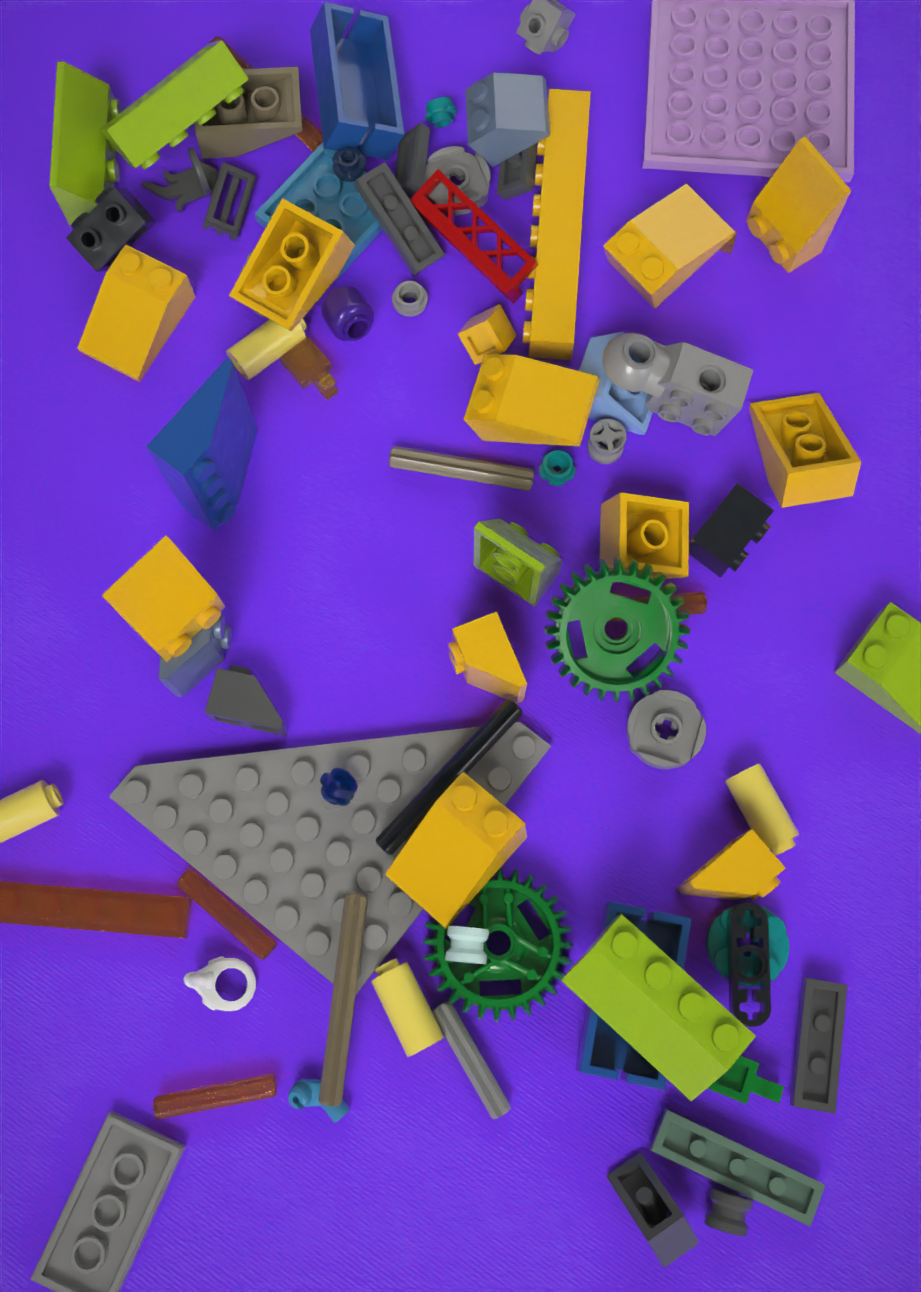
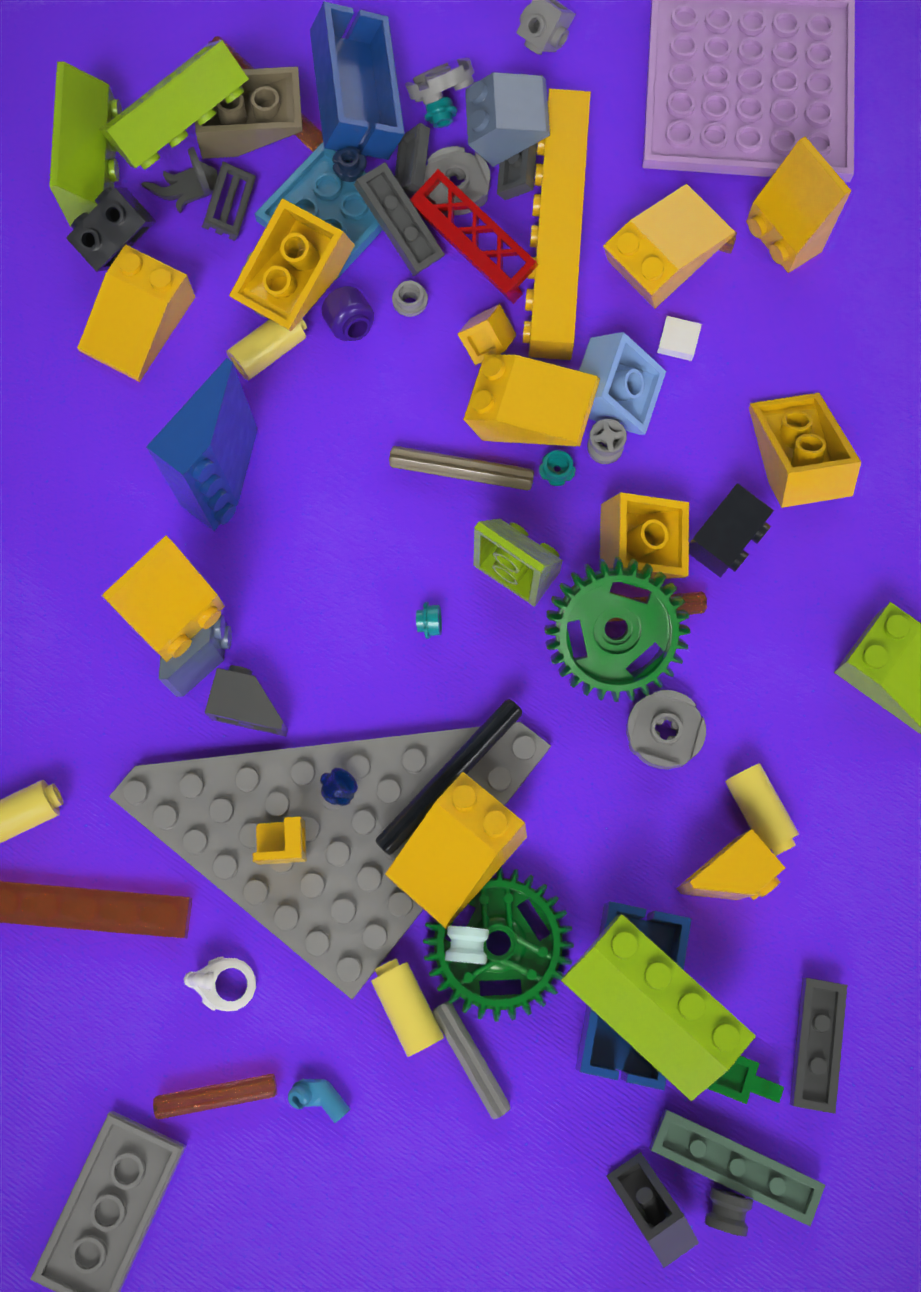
(226, 914): clear orange axle -> none
(281, 842): none -> yellow panel
(310, 366): clear yellow plate -> none
(343, 1000): dark tan axle -> none
(429, 620): none -> teal plate
(431, 83): none -> light grey plate
(487, 658): yellow slope -> none
(679, 338): none -> white tile
(680, 379): light grey brick -> none
(717, 946): teal plate -> none
(739, 996): black beam -> none

